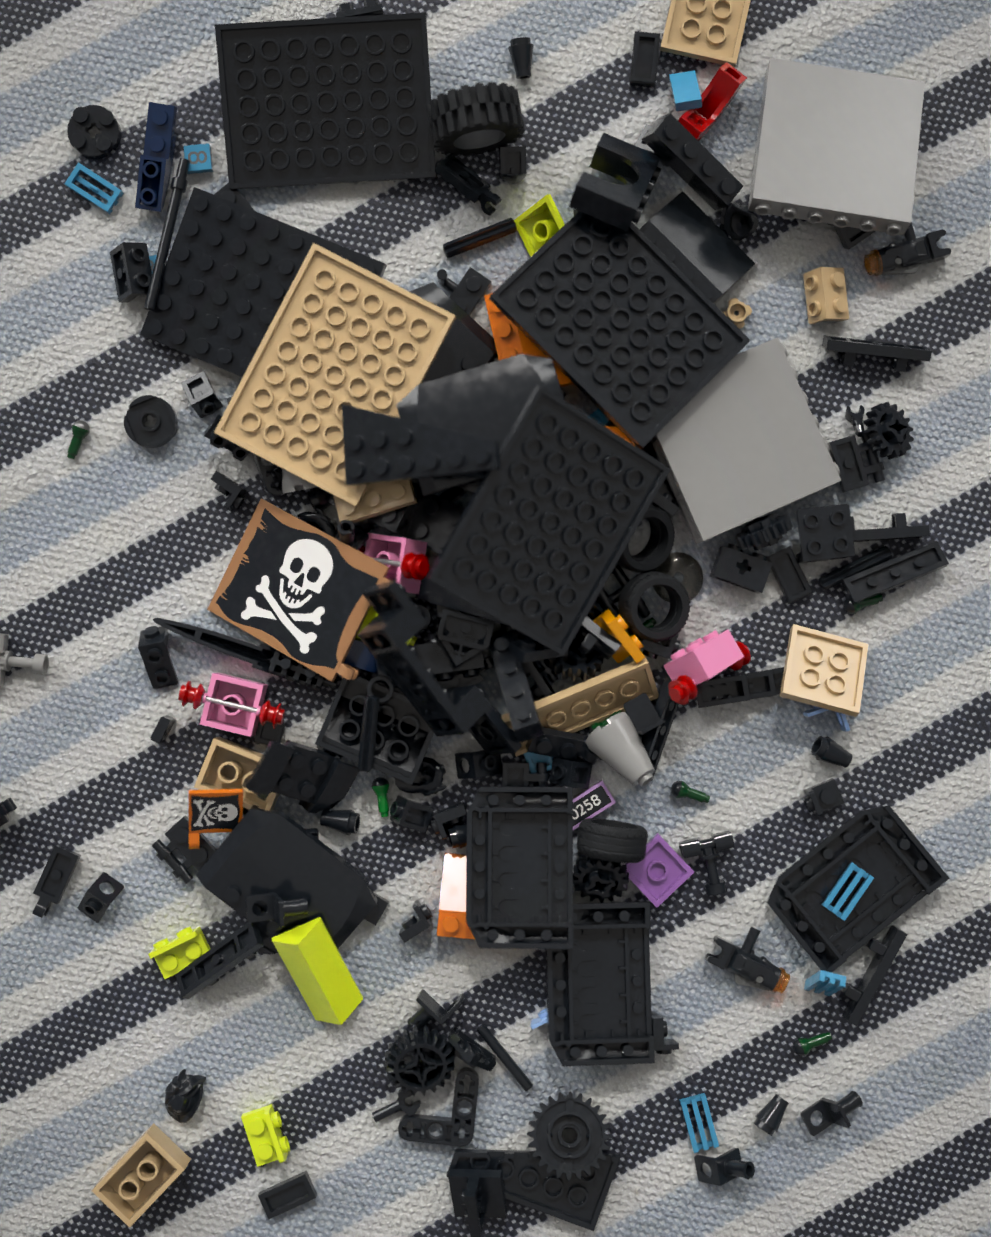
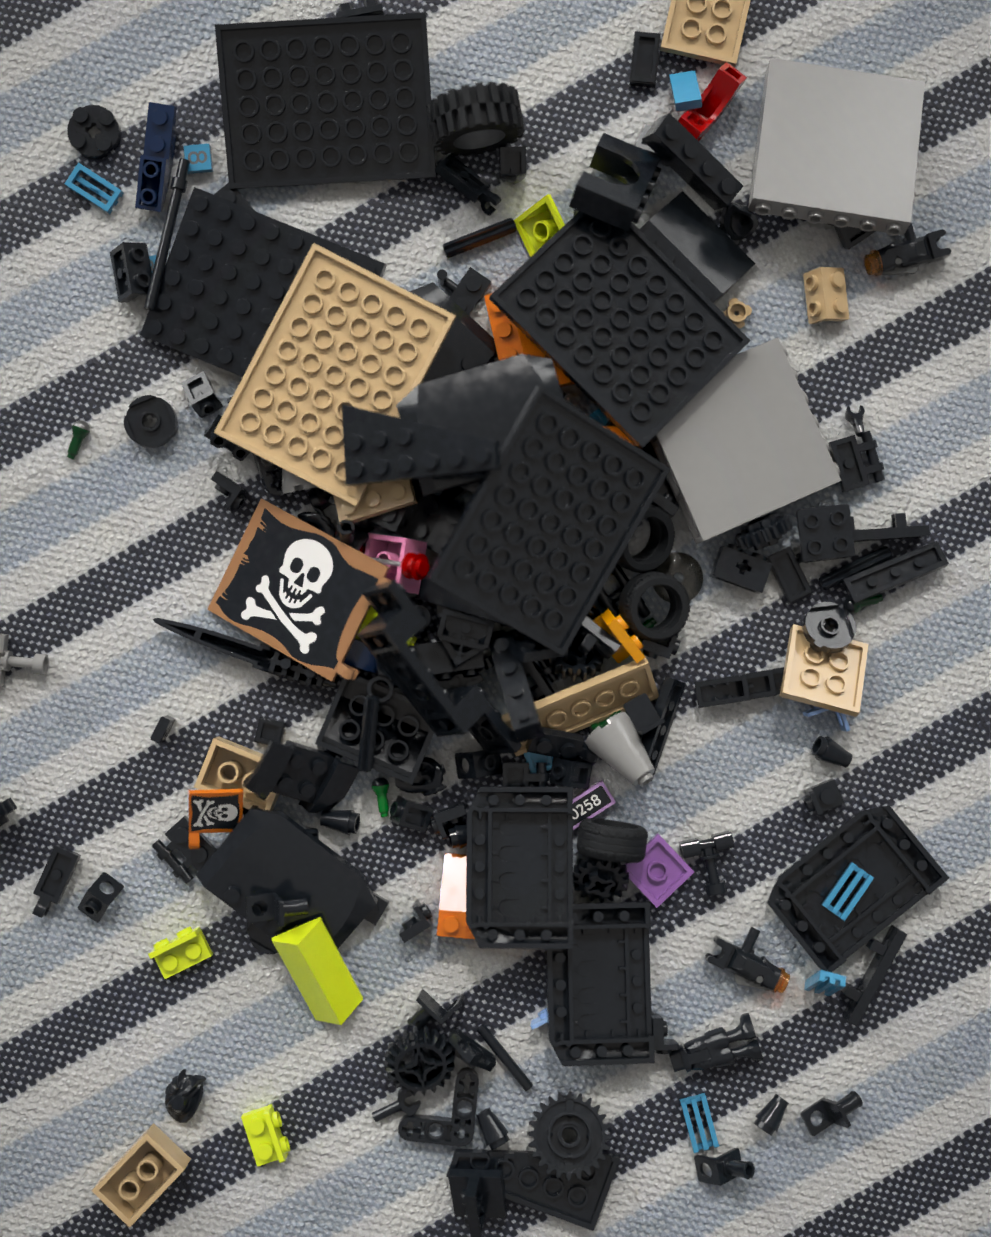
(156, 657): black bracket -> none
(219, 960): black hinge -> none
(232, 704): bright pink brick -> none
(287, 1195): black tile -> none
(492, 1129): none -> black cone
(521, 54): black cone -> none
(682, 790): dark green piece -> none
(702, 662): bright pink brick -> none
(714, 1049): none -> black piece
(803, 1046): dark green piece -> none
(819, 637): none -> plate
(888, 430): black gear -> none
(900, 352): black hinge -> none

